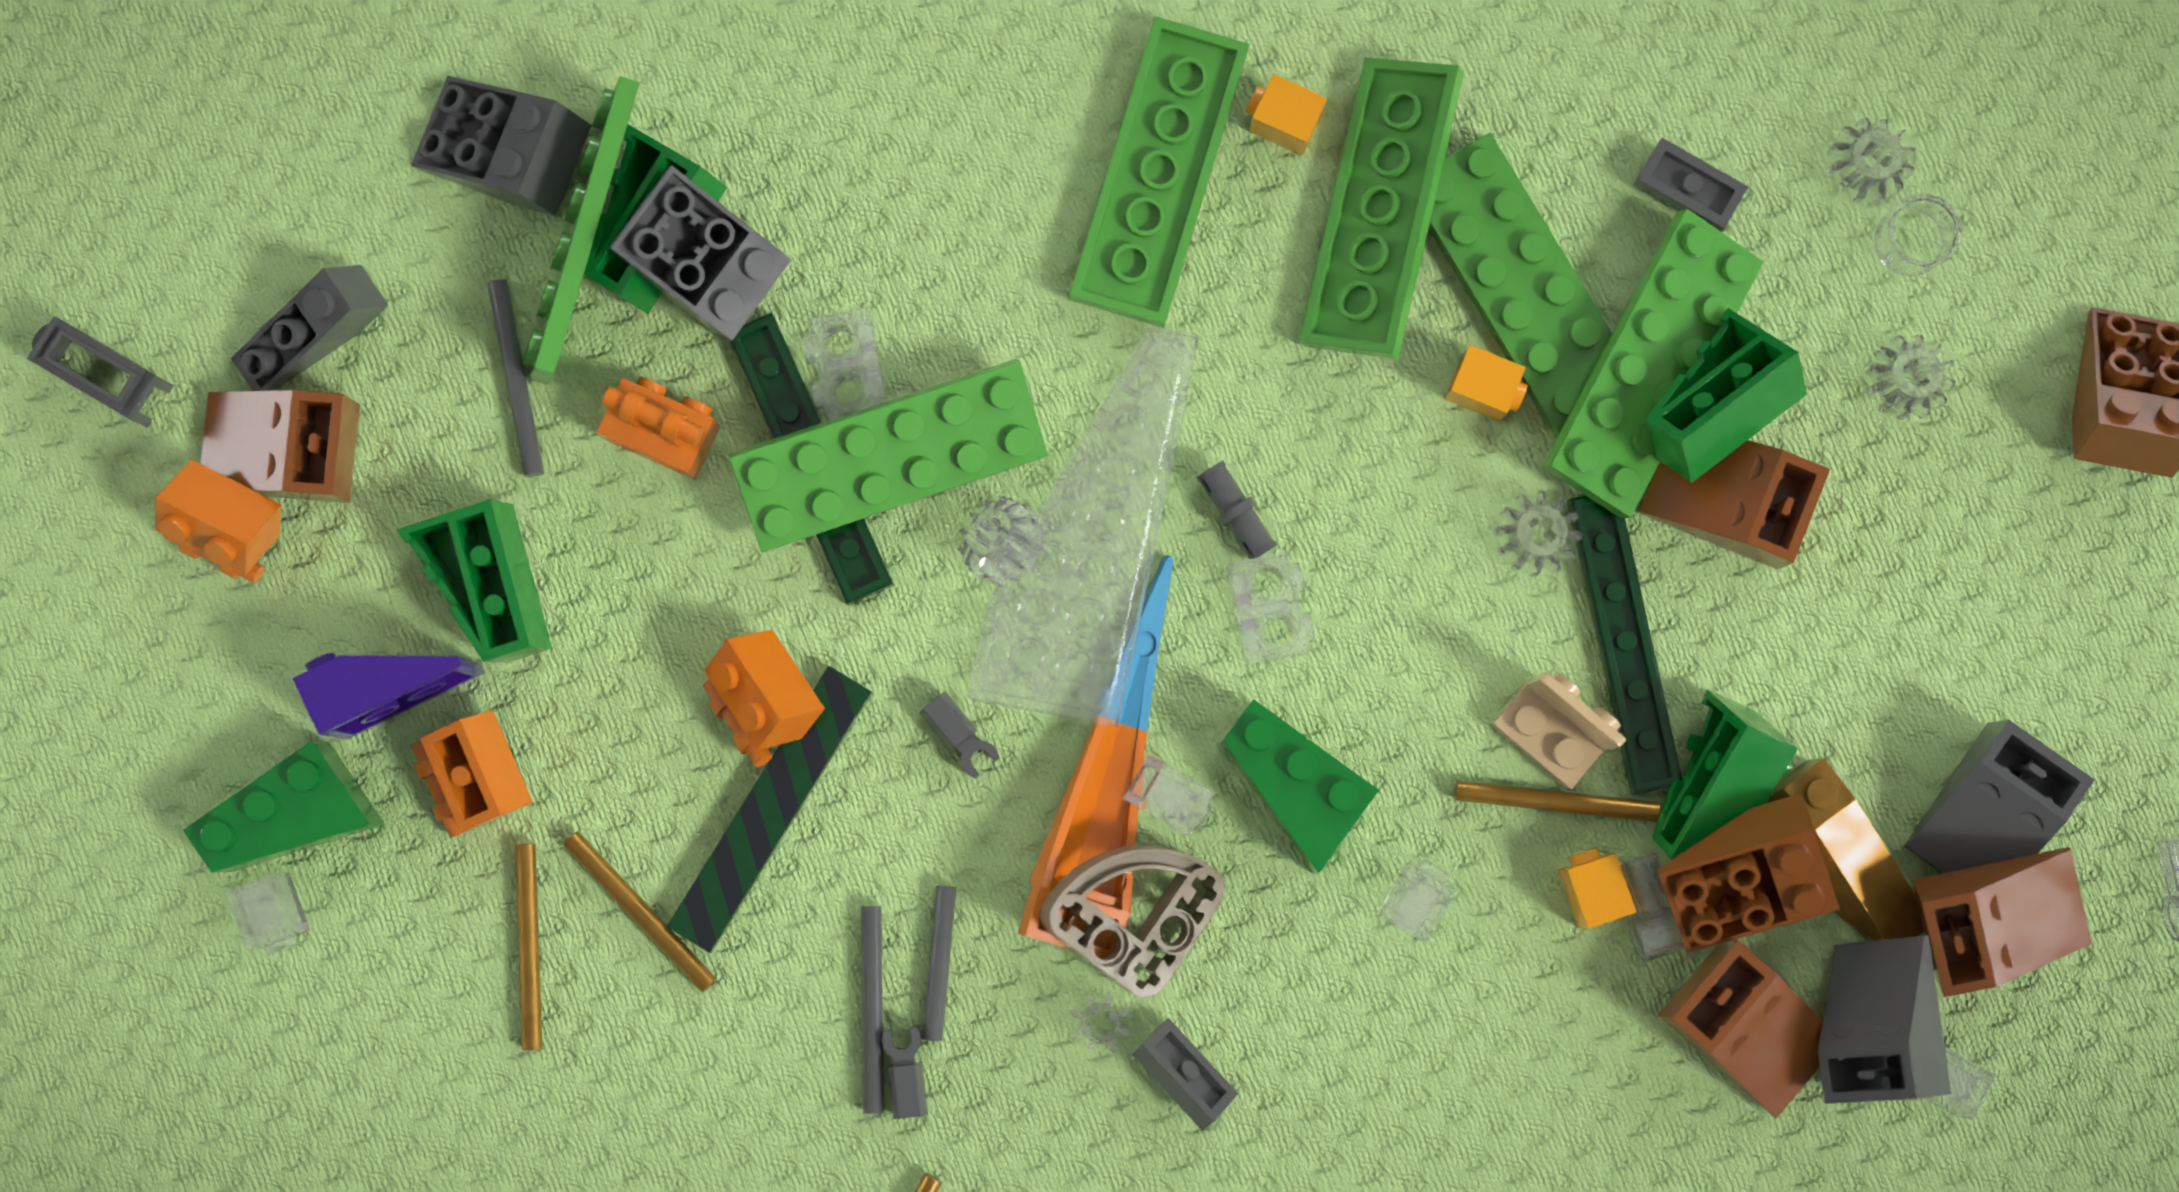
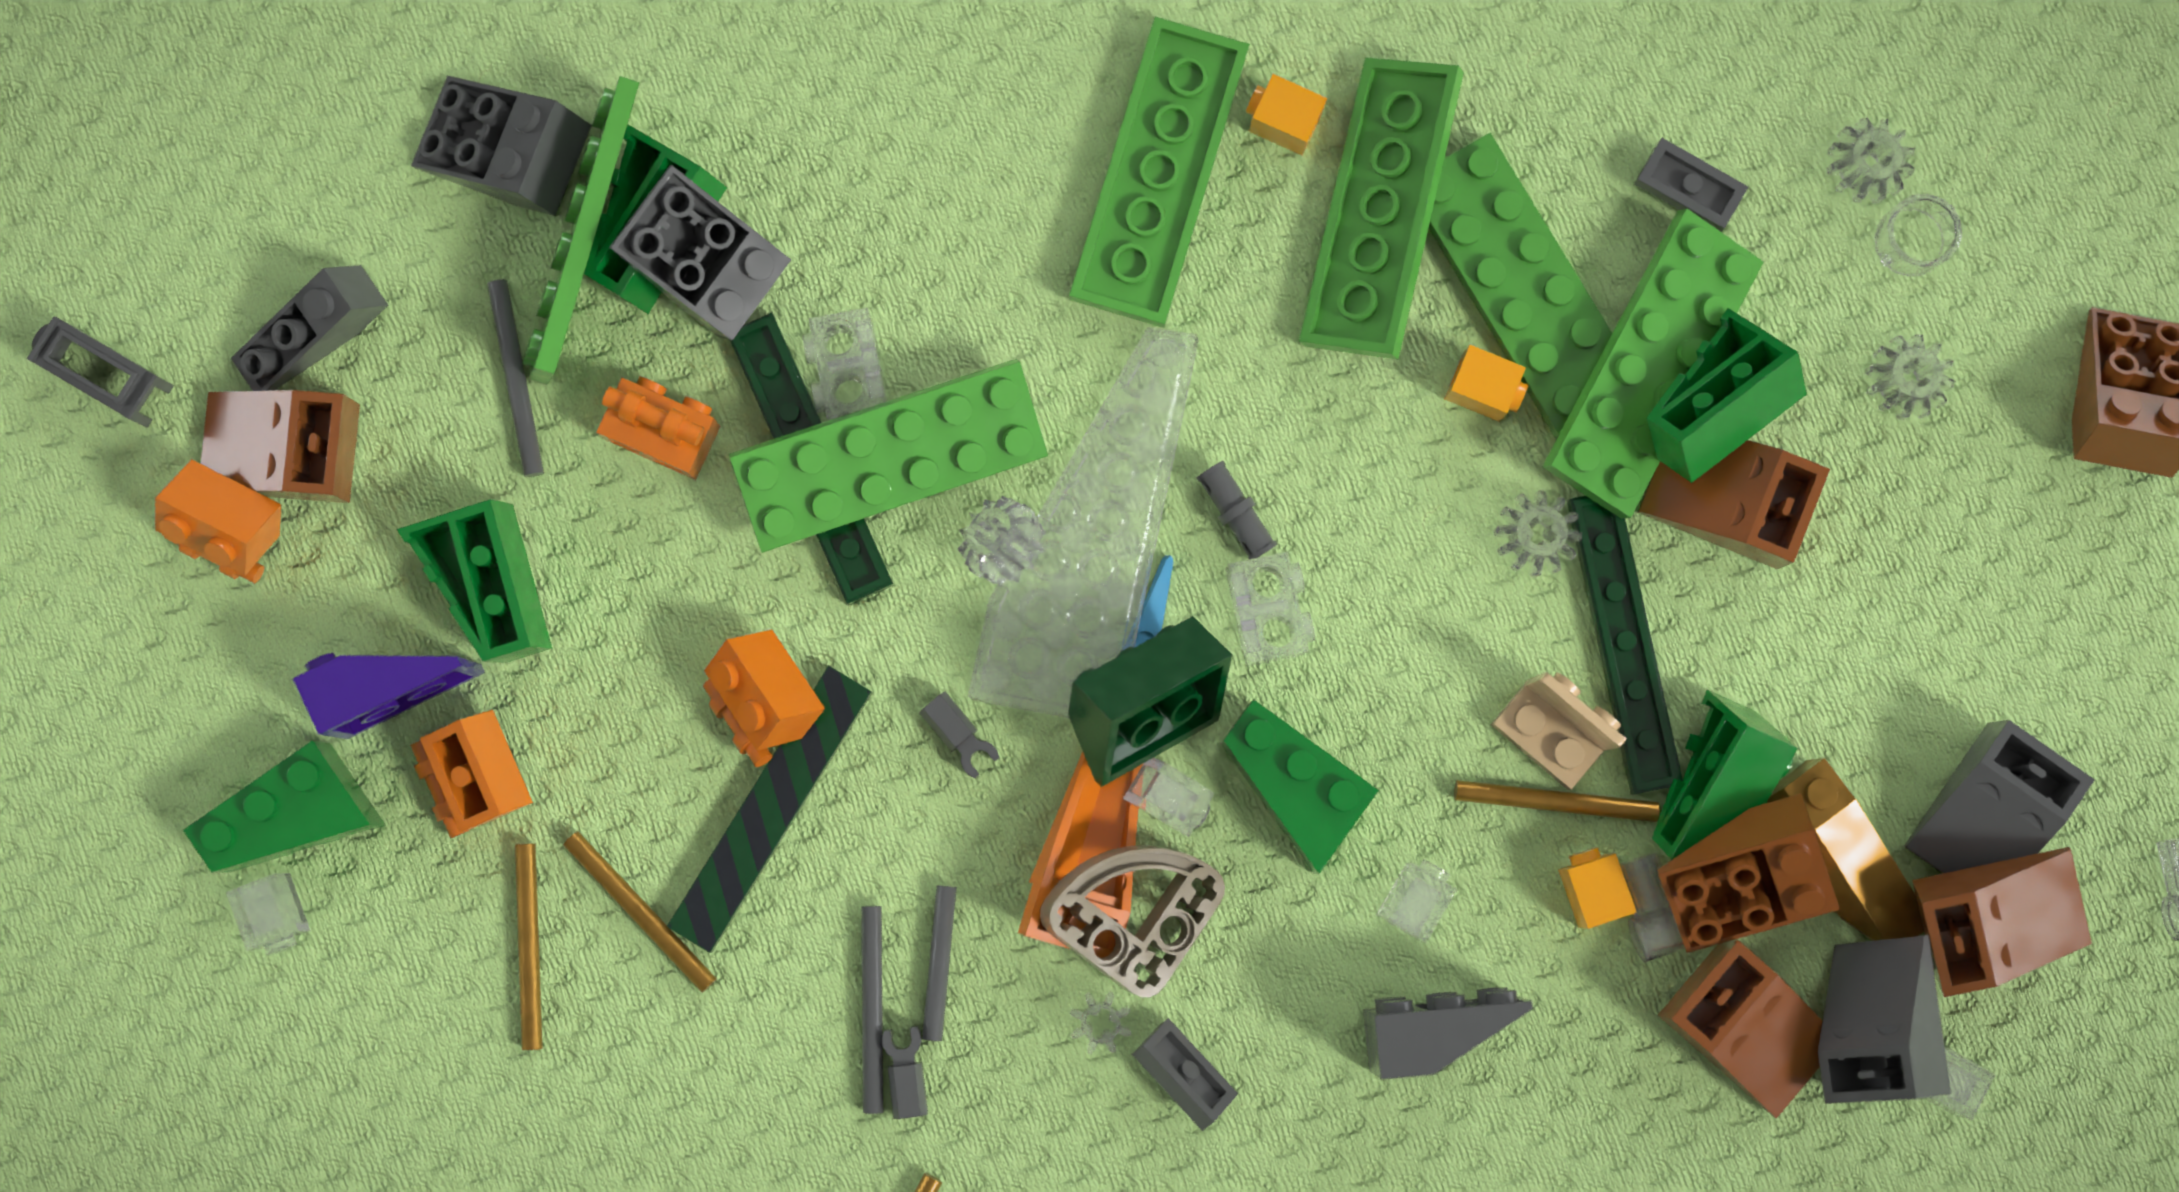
(1148, 698): none -> dark green slope
(1430, 1036): none -> dark grey slope

